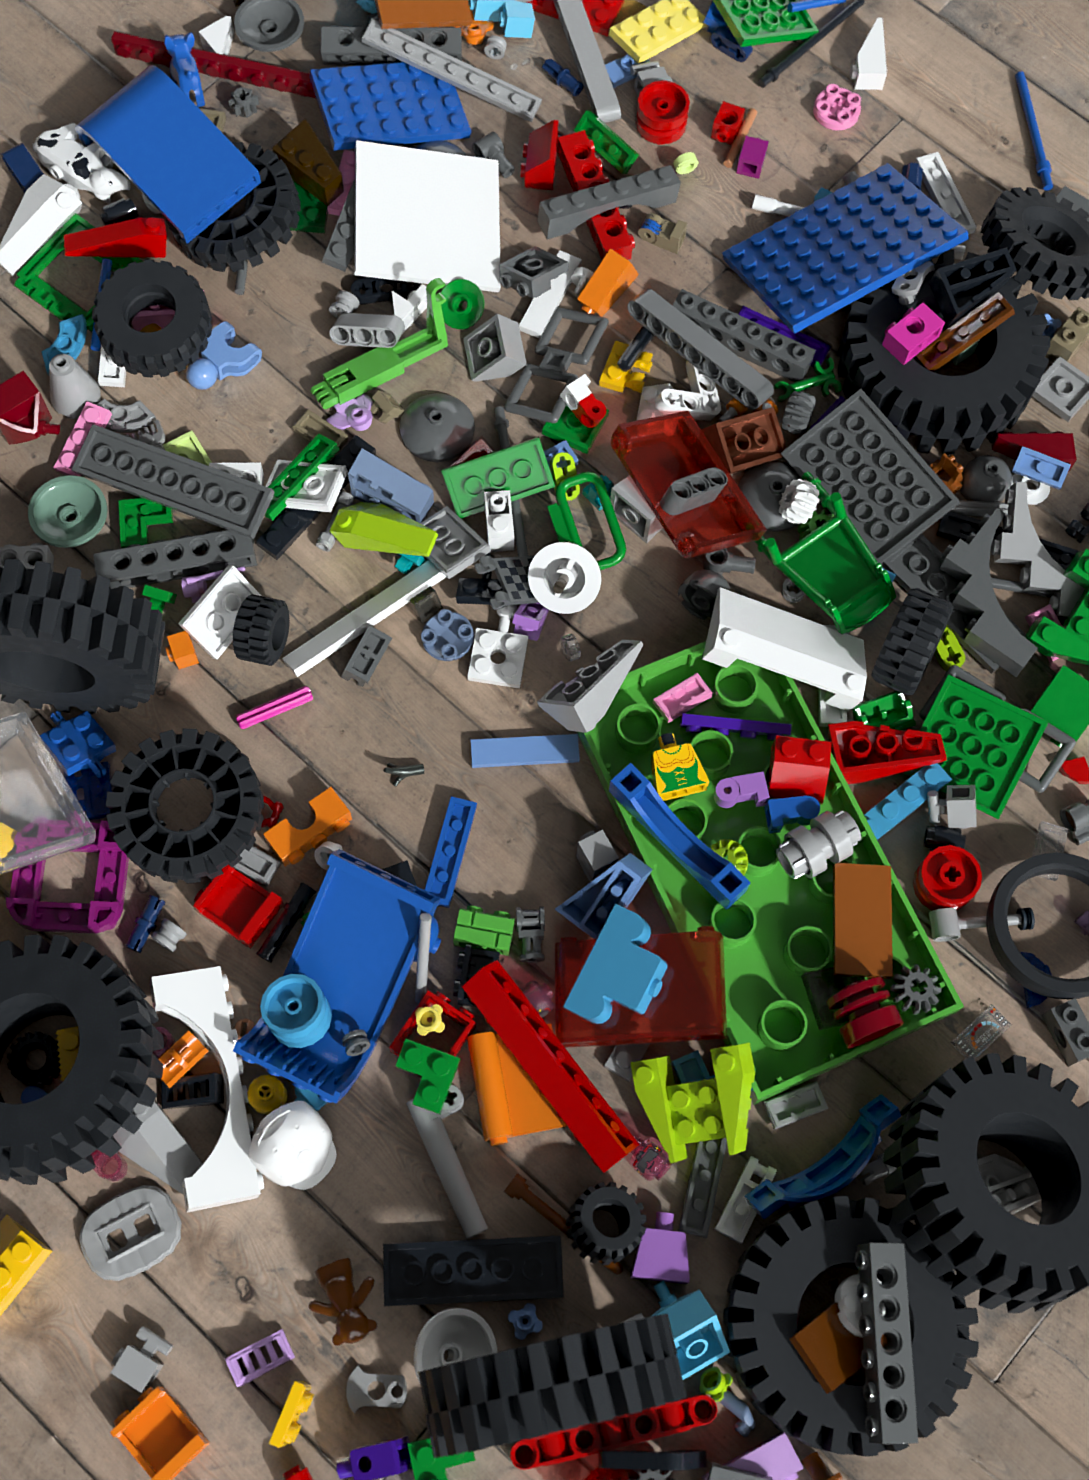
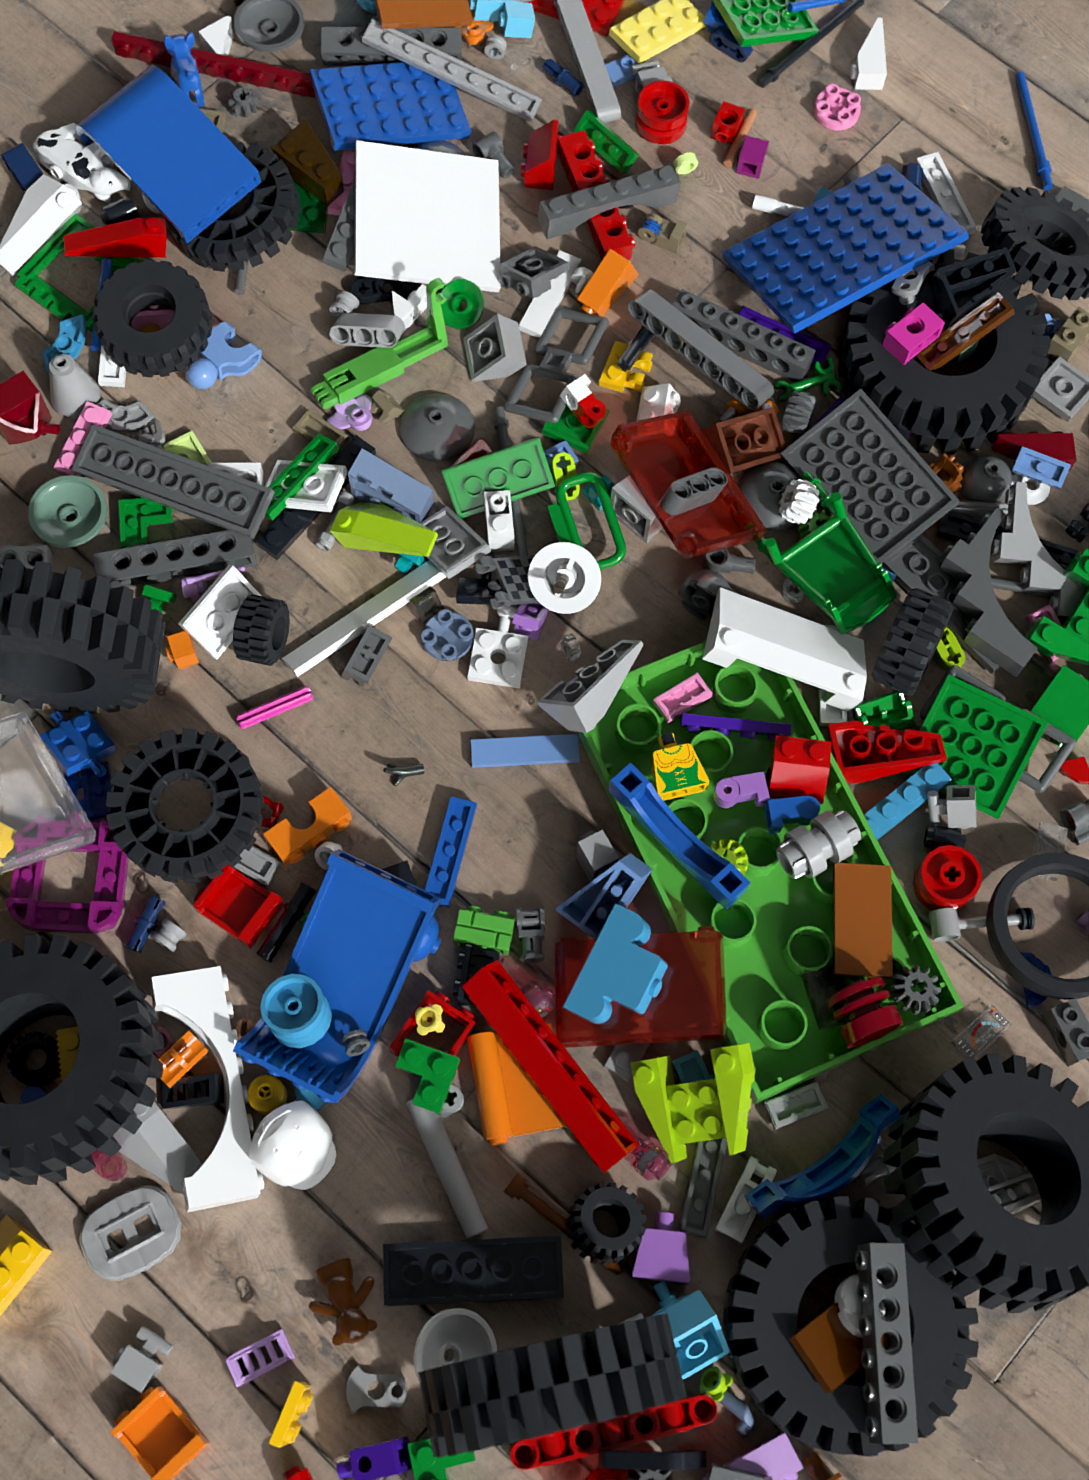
(423, 956): light grey bar -> none
(521, 1329): medium blue plate -> none
(704, 403): white beam -> none

